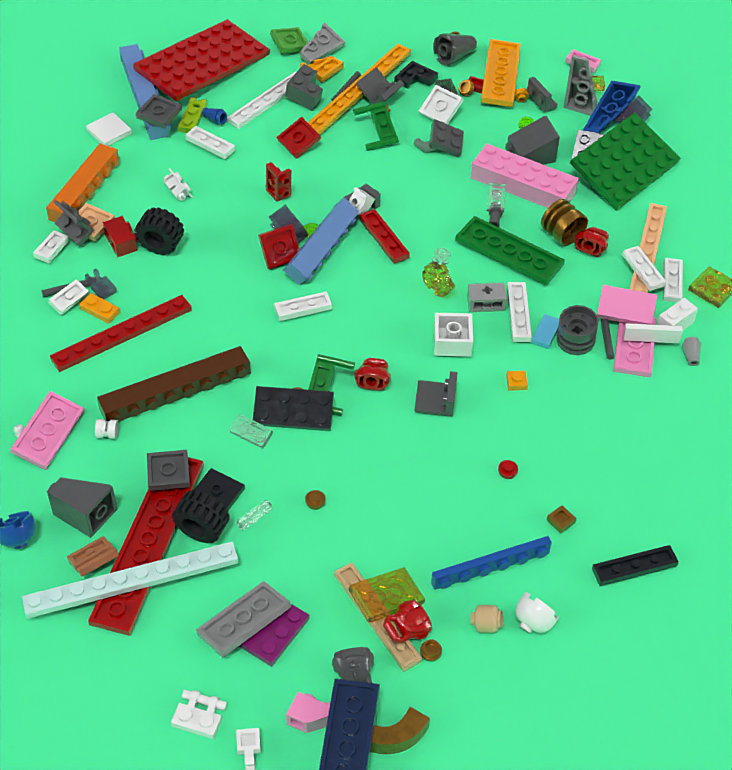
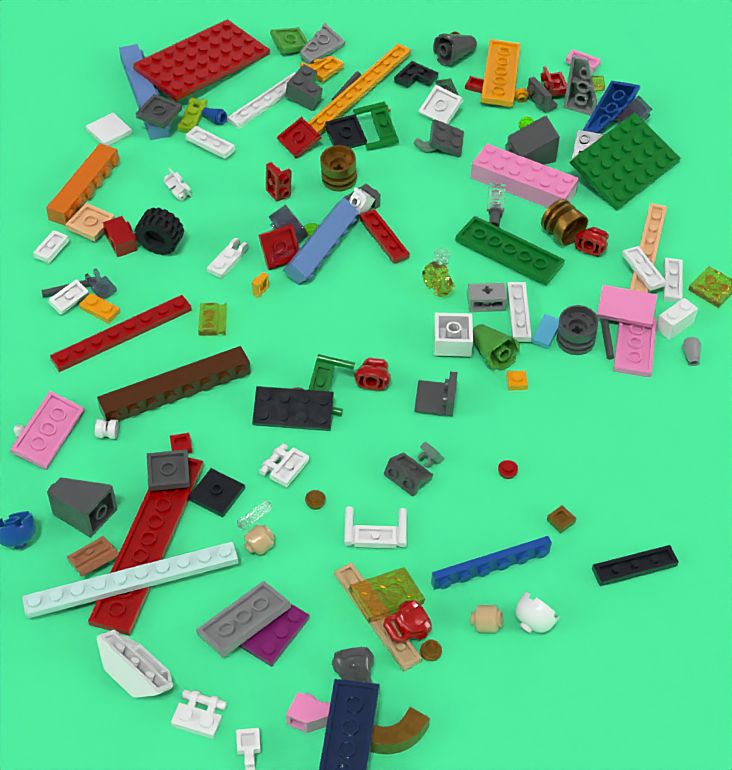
(73, 224): dark grey bracket -> none
(133, 665): none -> white wedge
(181, 442): none -> red plate
(200, 516): black tyre -> none
(212, 319): none -> clear yellow plate
(227, 259): none -> white hinge
(251, 431): clear plate -> none
(259, 539): none -> tan head
(260, 284): none -> light orange plate
(288, 468): none -> white plate
(302, 306): white plate -> none
(338, 168): none -> pearl gold wheel
(346, 132): none -> black plate
(375, 536): none -> white plate
(377, 87): dark grey bracket -> none
(407, 473): none -> dark grey bracket
(431, 453): none -> sand green tile
(466, 88): pearl gold plate -> none
(495, 346): none -> bright green cone
(553, 82): none -> red bracket
(652, 333): white tile -> none

